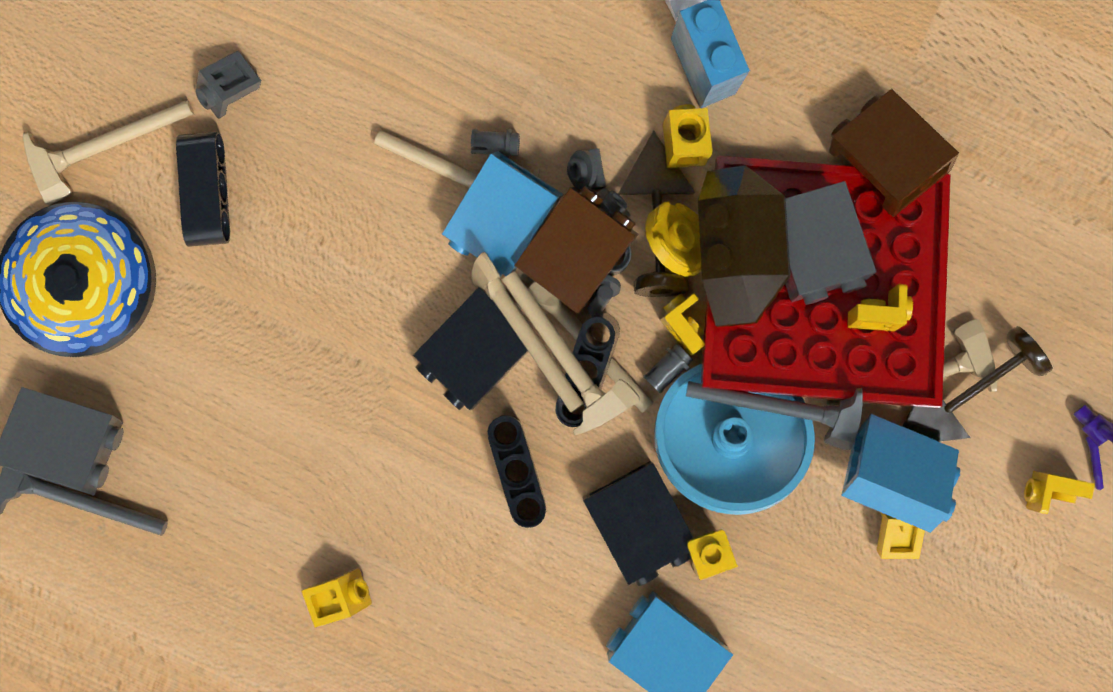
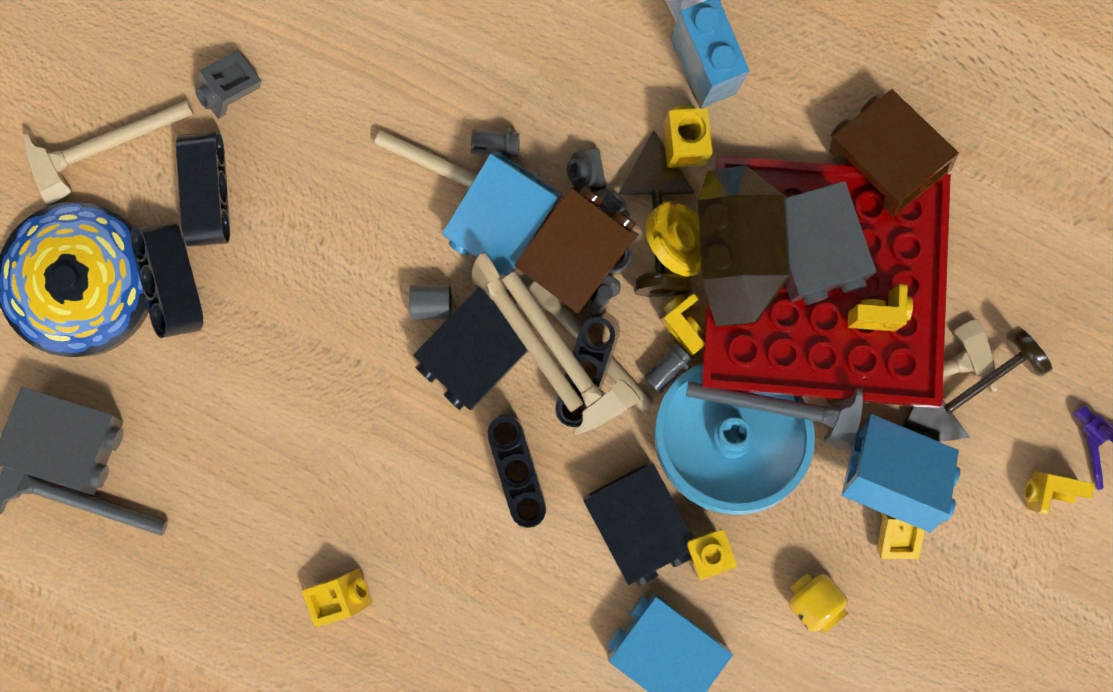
(167, 279): none -> black beam
(430, 301): none -> dark grey beam
(818, 602): none -> yellow head

